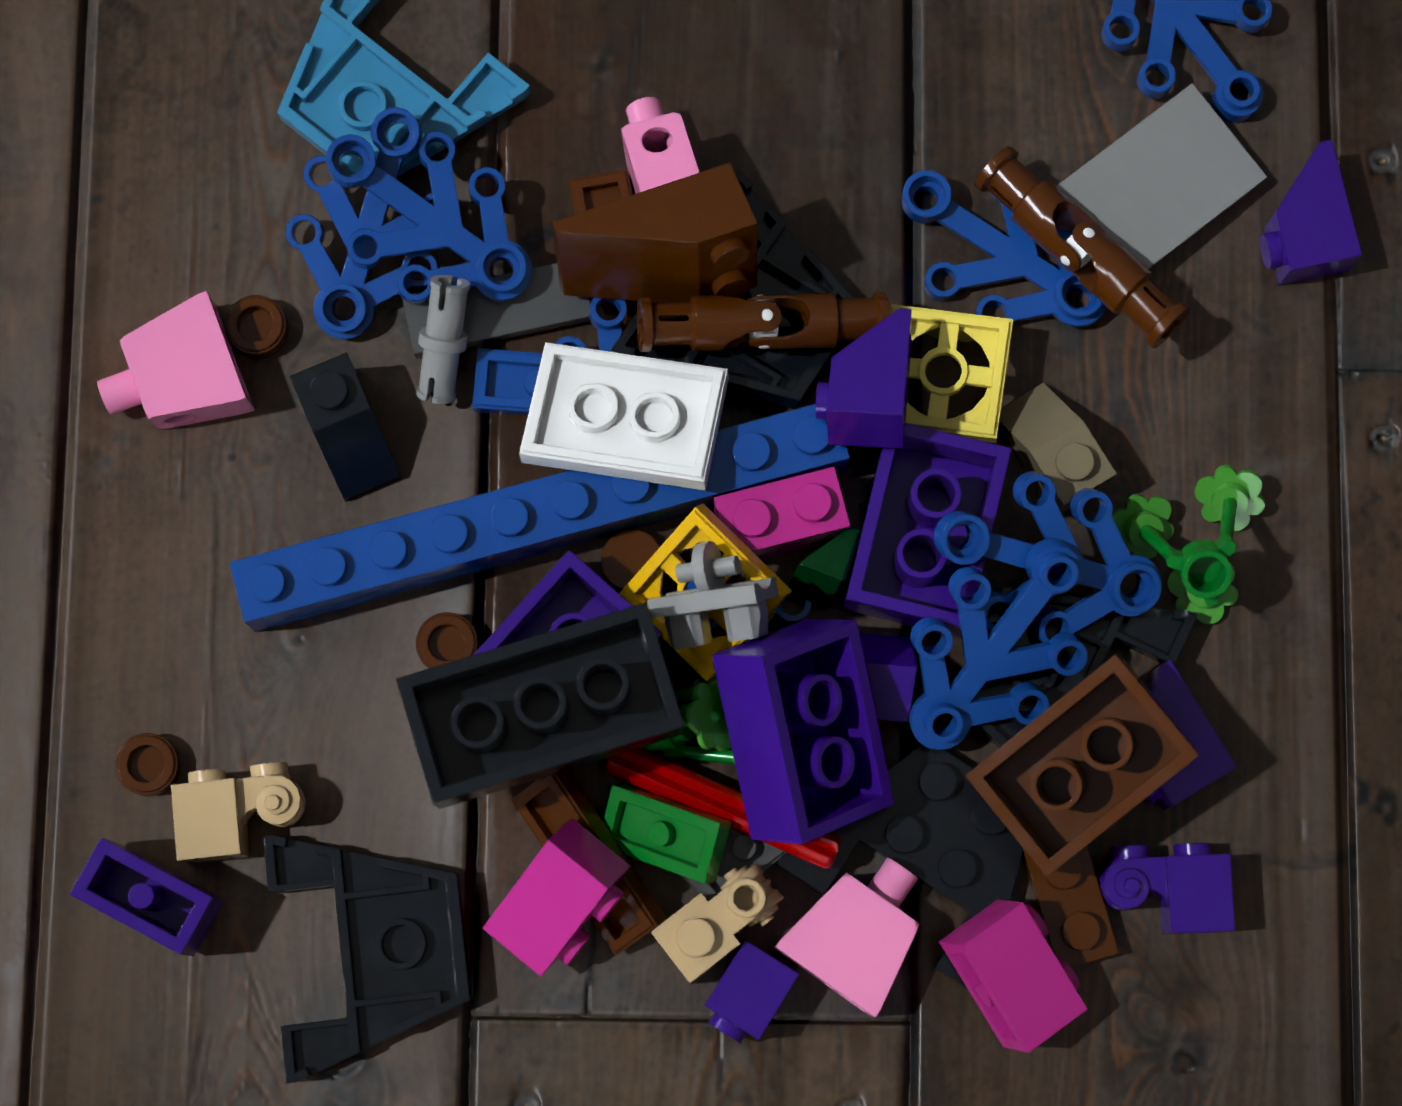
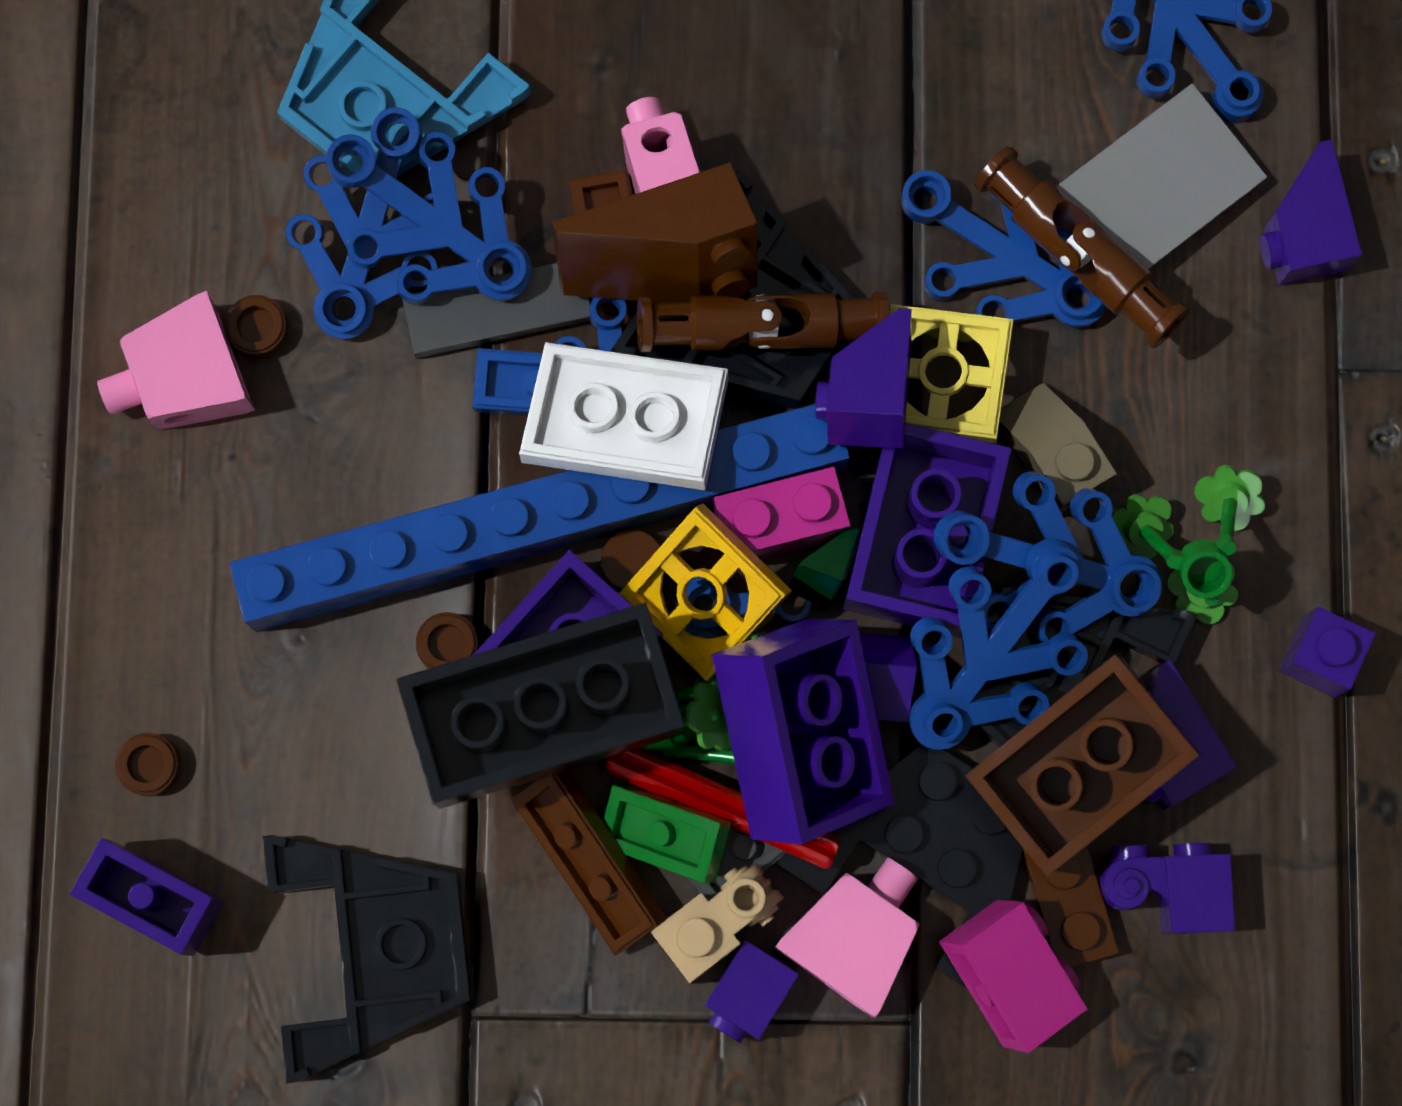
(215, 811): tan brick -> none
(345, 426): black slope -> none
(443, 339): light grey pin -> none
(556, 898): dark pink brick -> none
(741, 602): light grey hips -> none
(1326, 652): none -> dark purple brick

